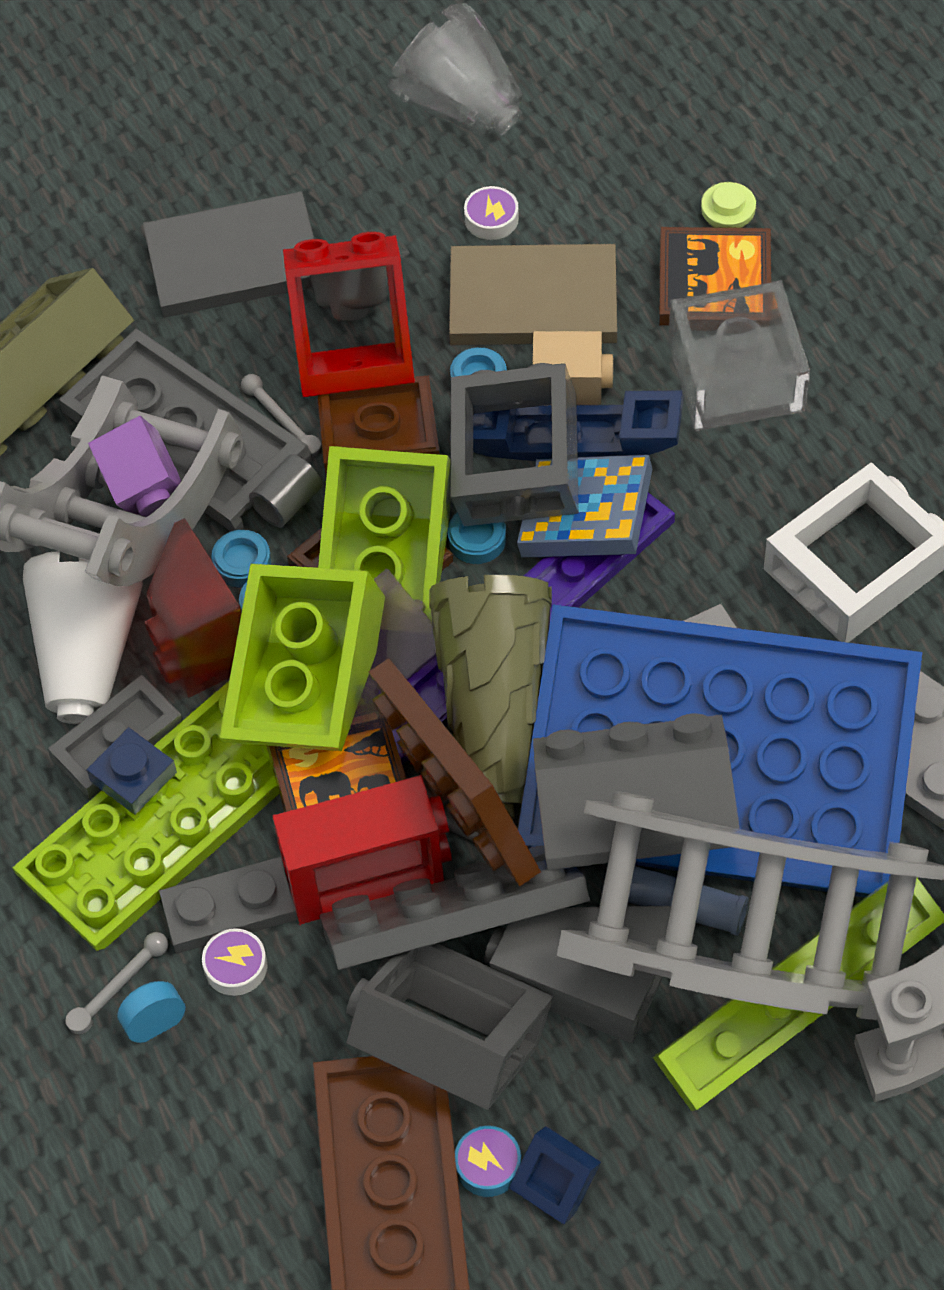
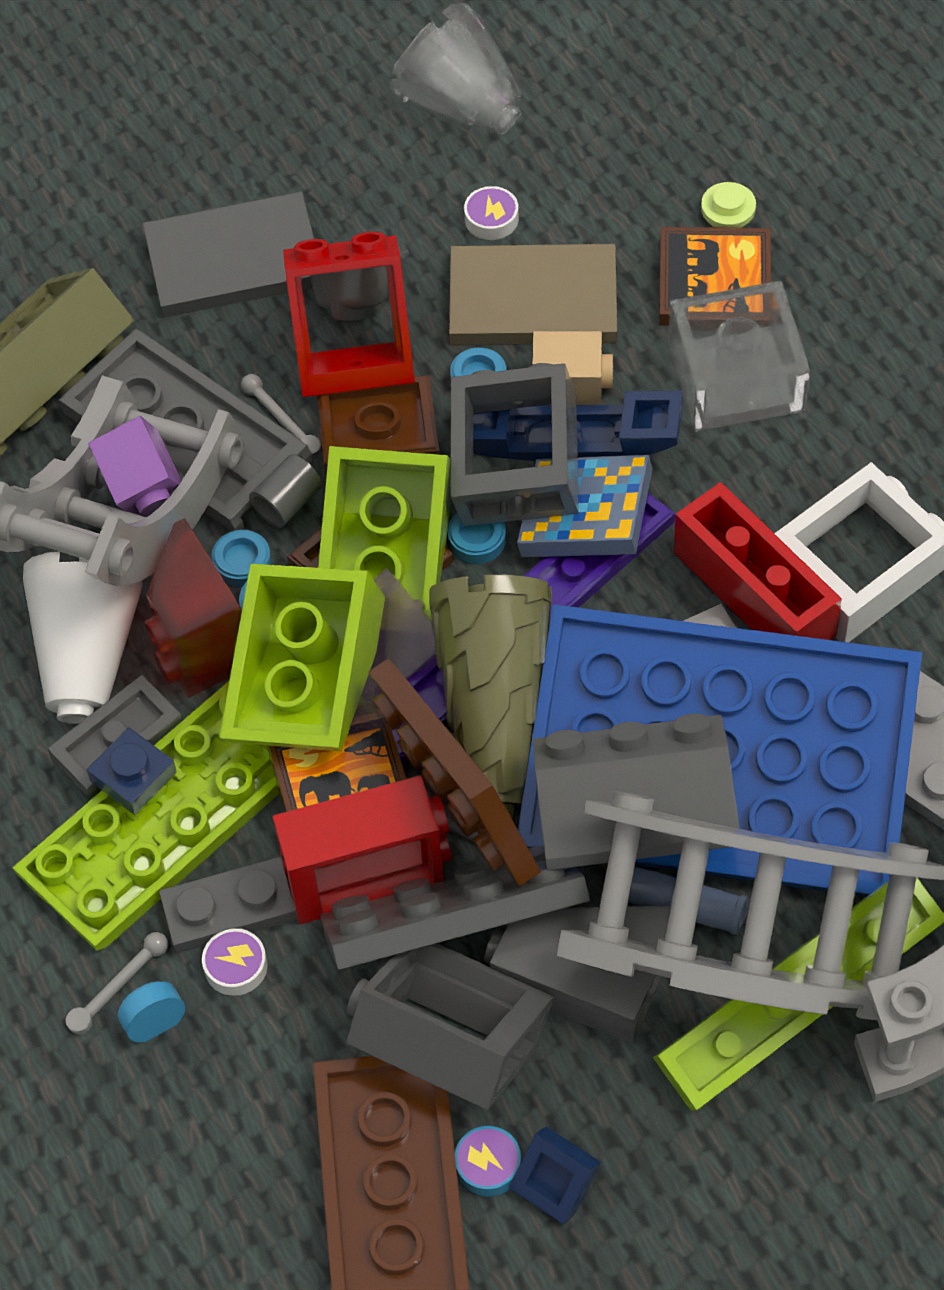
(753, 568): none -> red brick

